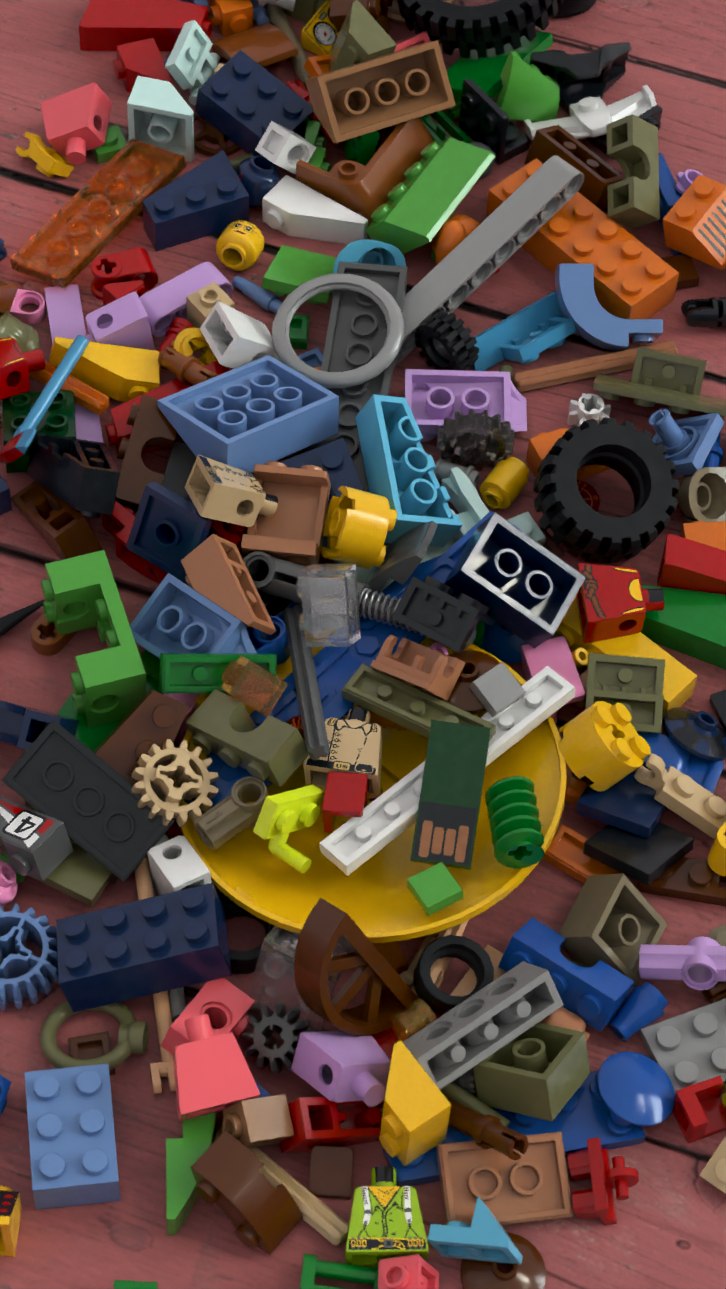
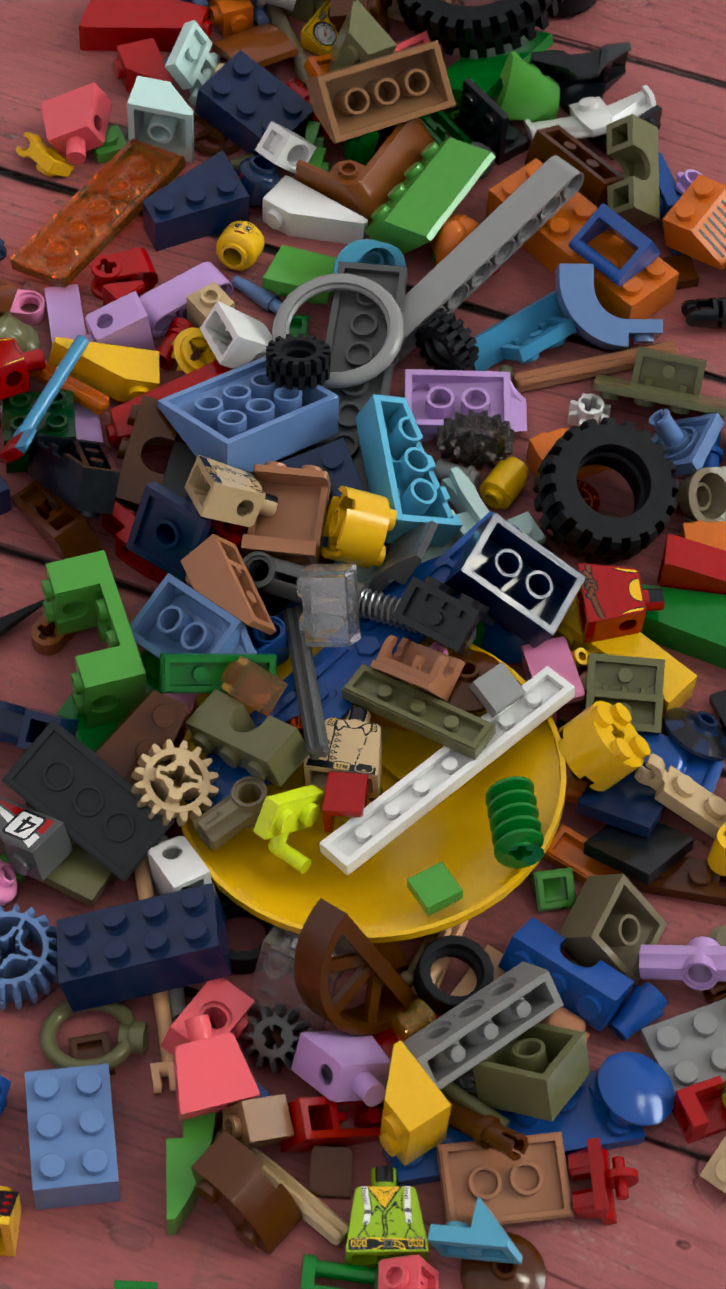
(187, 369): dark orange pin -> none
(298, 361): none -> black tyre
(450, 794): dark green piece -> none
(553, 888): none -> bright green slope
(604, 219): none -> blue tile

